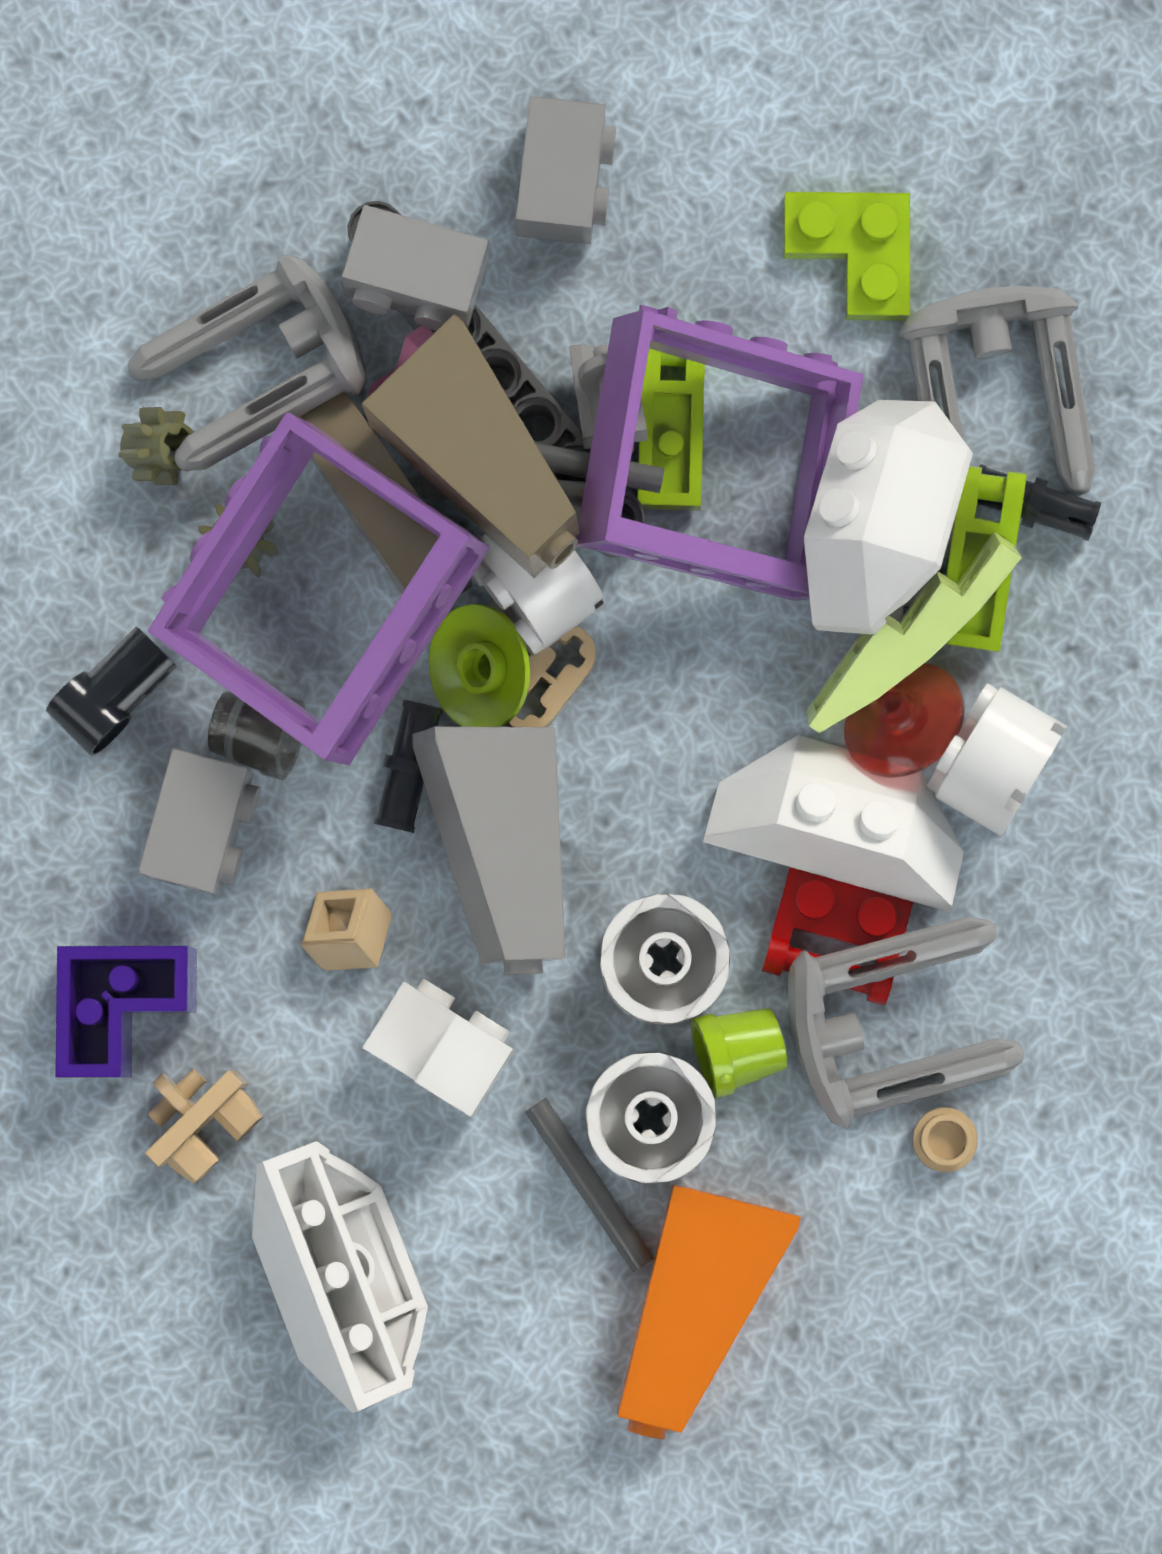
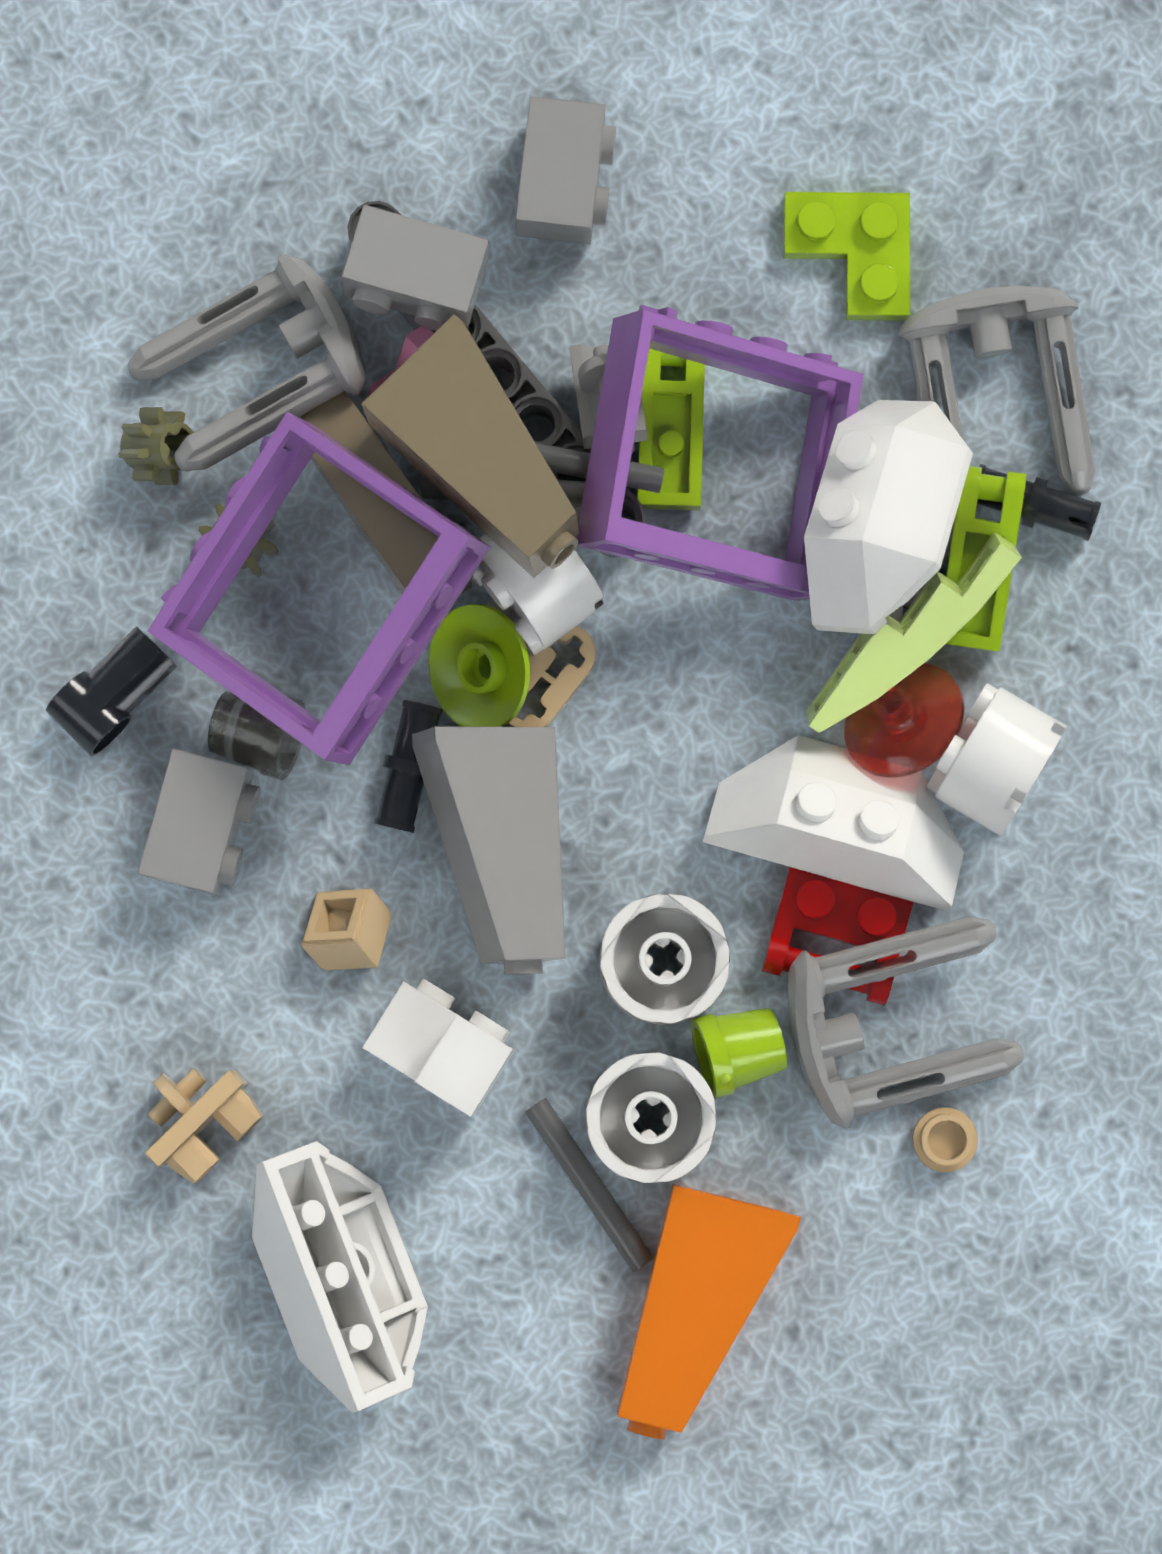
(101, 991): dark purple brick -> none

